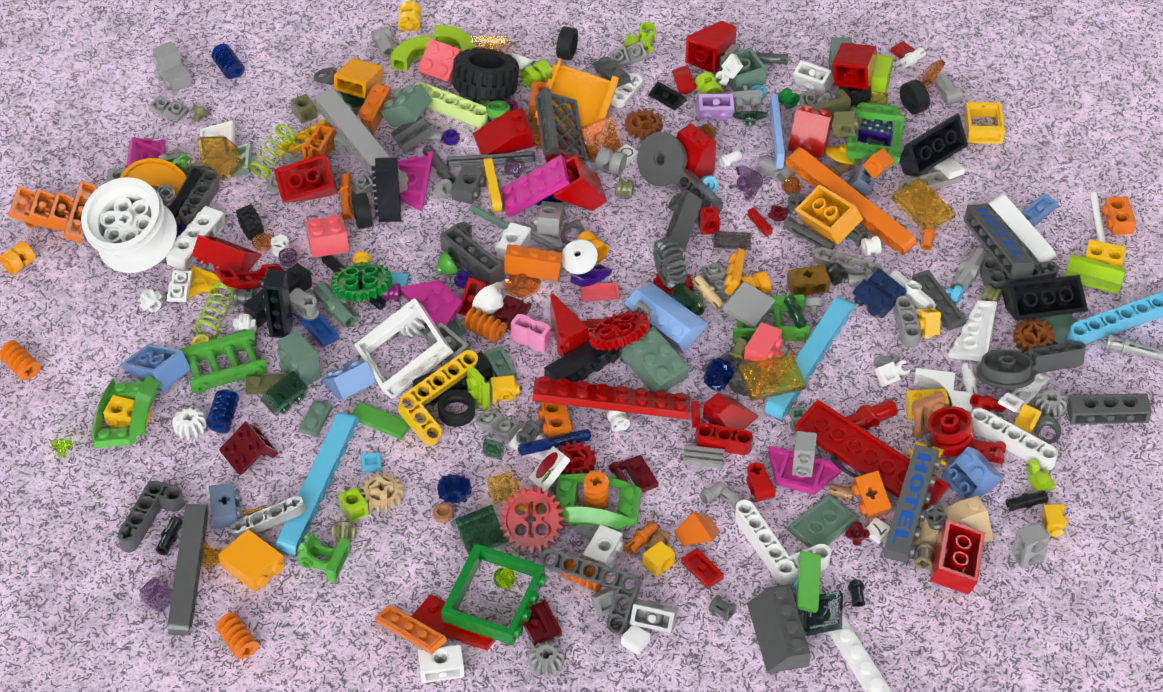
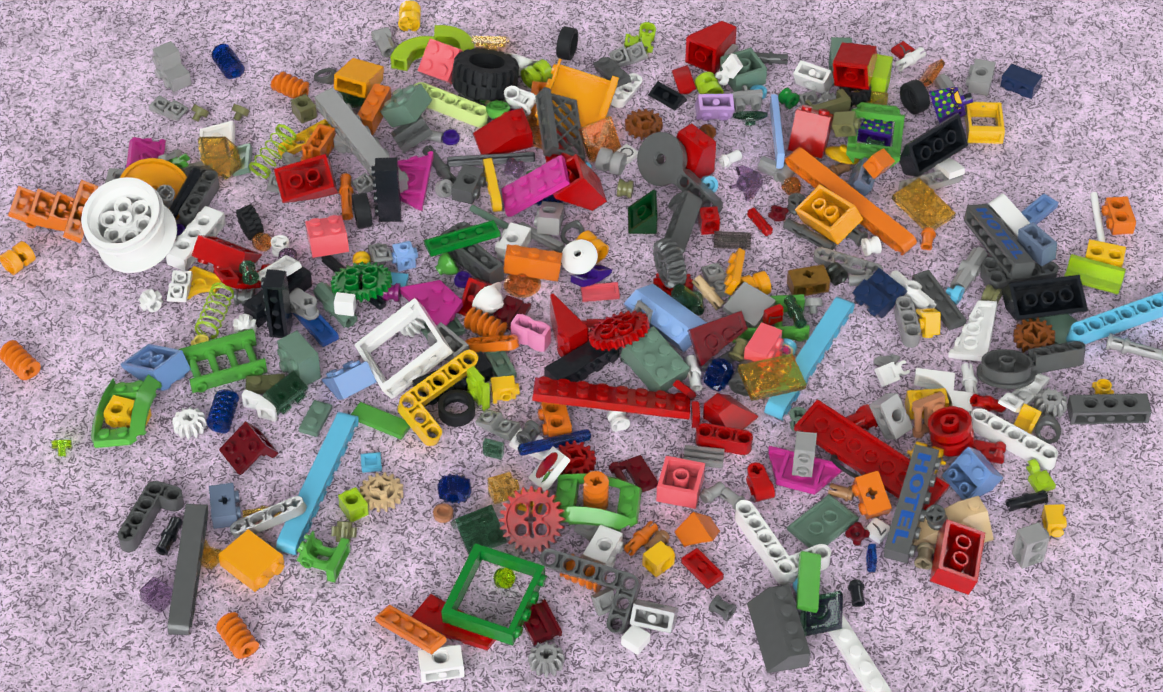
(239, 111): none -> olive tile
(251, 270): none -> clear green bush
(264, 408): none -> white slope
(284, 264): none -> white tile
(289, 85): none -> orange piece
(345, 304): none -> white piece
(379, 252): none -> light grey slope
(404, 256): none -> light blue brick
(462, 238): none -> green tile
(493, 343): none -> orange beam
(519, 99): none -> white piece
(643, 215): none -> dark green slope
(680, 482): none -> coral brick
(684, 389): none -> red tile
(694, 373): none -> white pin
(715, 335): none -> dark red wing
(773, 315): none -> red tile
(788, 347): none -> tile
(871, 558): none -> clear blue tile
(891, 426): none -> light grey brick
(949, 102): none -> dark purple torso
(981, 77): none -> light grey brick
(1021, 81): none -> dark blue brick
(1037, 244): none -> sand blue brick
(1102, 383): none -> yellow plate

